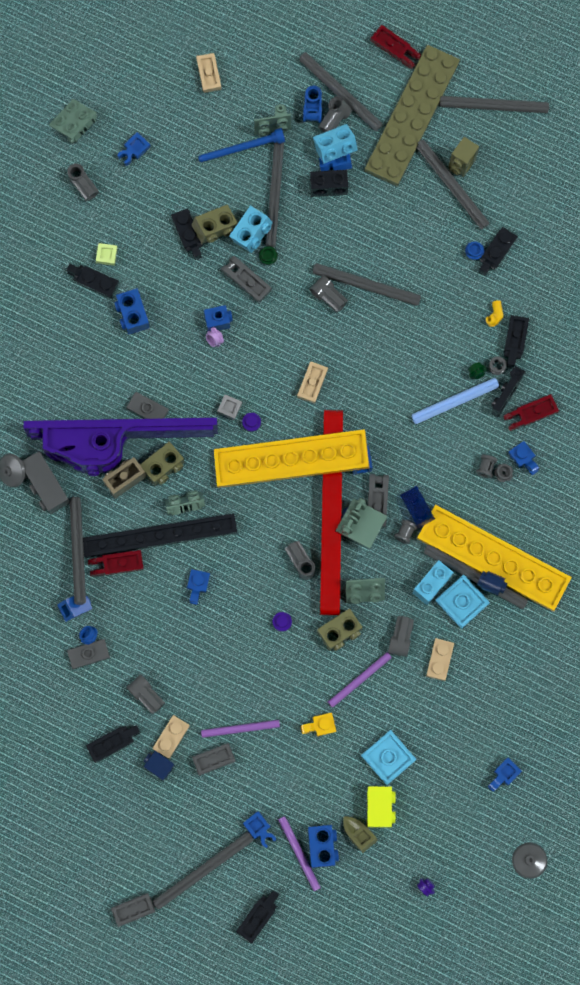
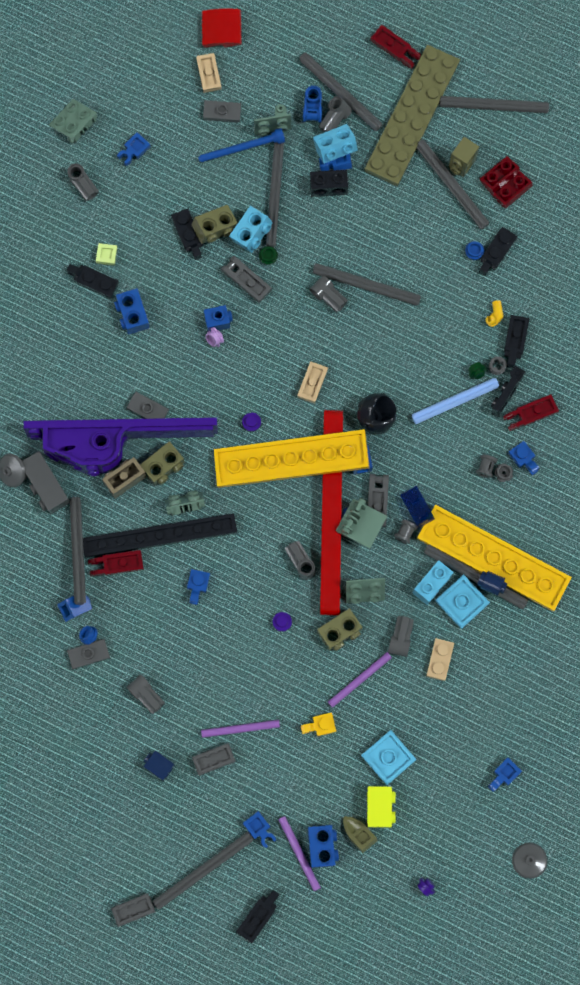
(112, 742): black hinge -> none
(171, 737): tan plate -> none
(221, 27): none -> red slope
(222, 111): none -> dark grey plate
(229, 407): light grey plate -> none
(376, 413): none -> black piece
(506, 182): none -> dark red slope

